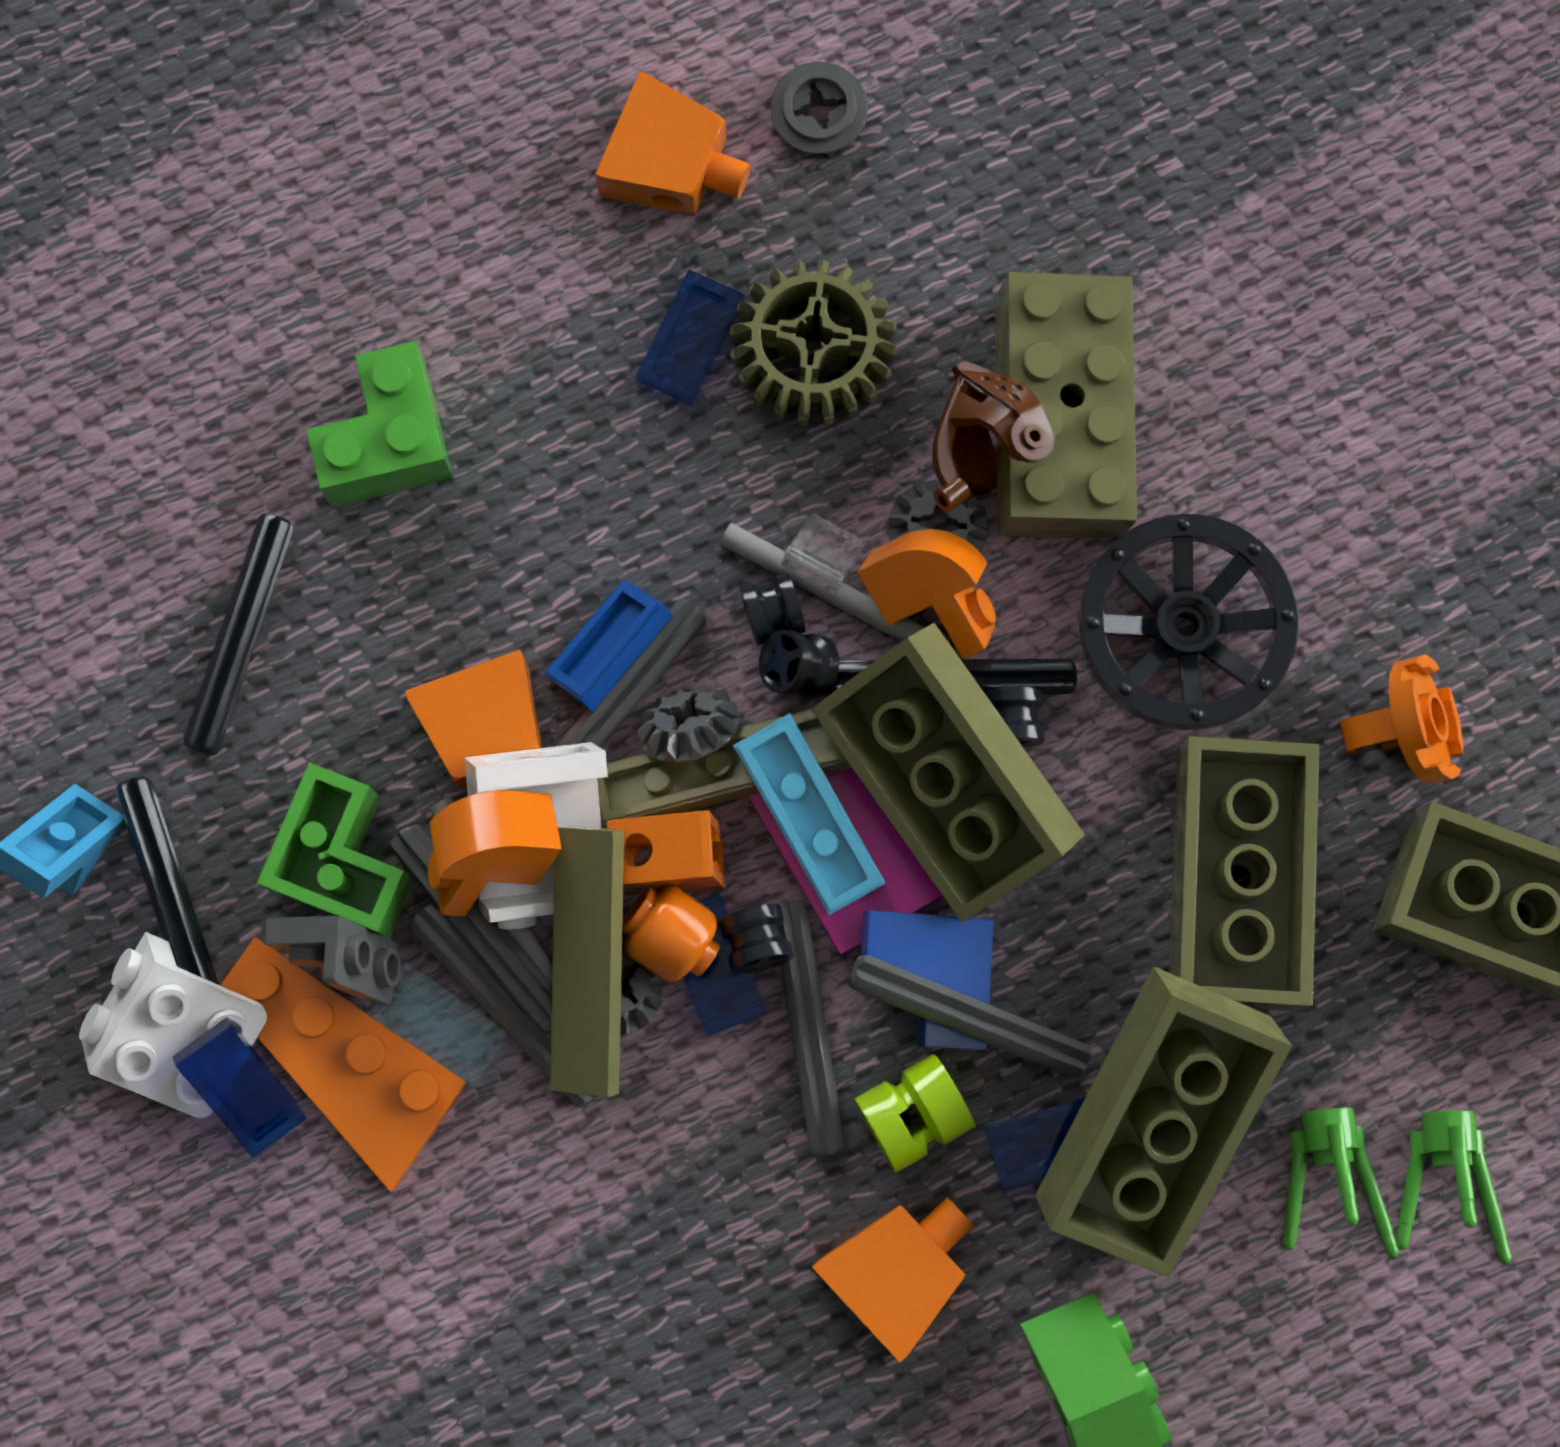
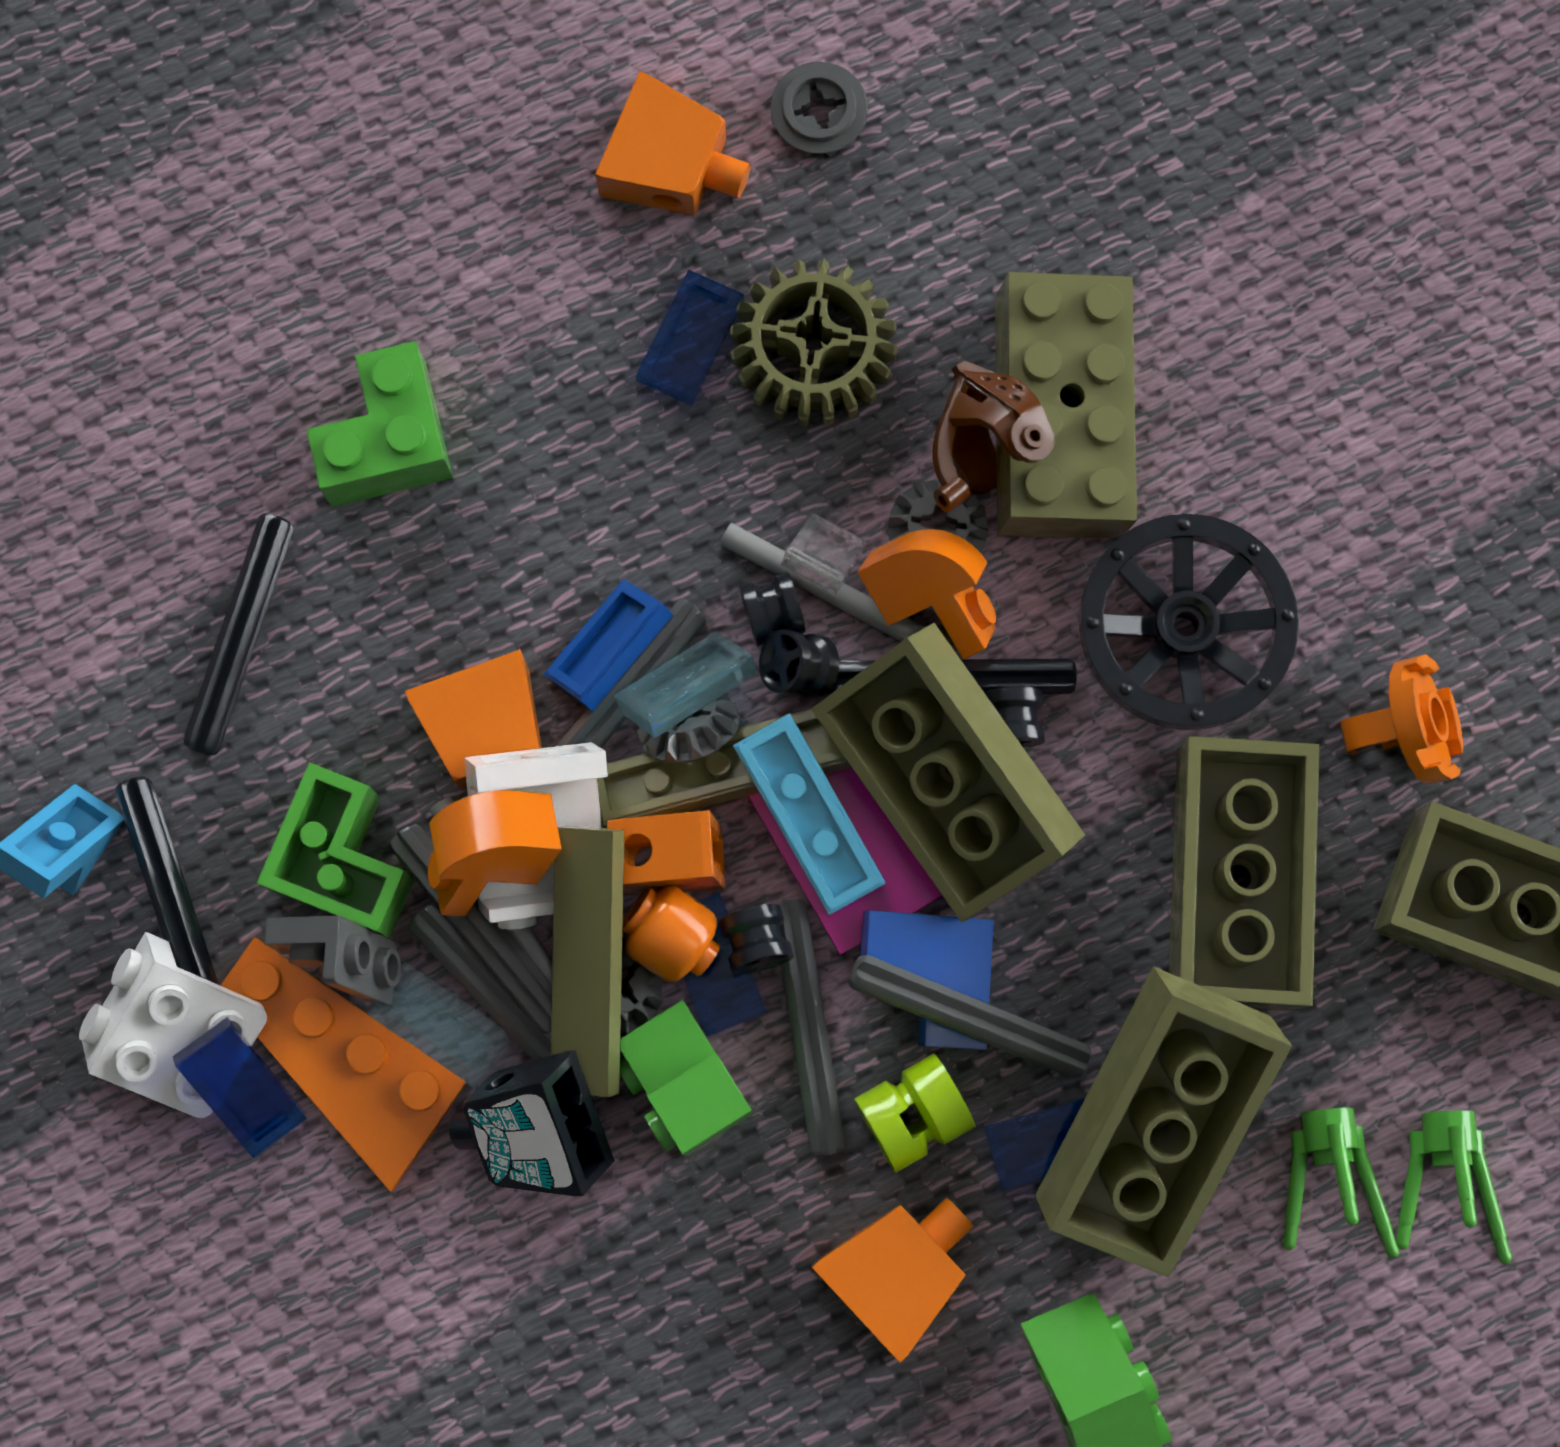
(535, 1127): none -> black torso
(682, 1080): none -> bright green brick
(685, 684): none -> clear light blue tile

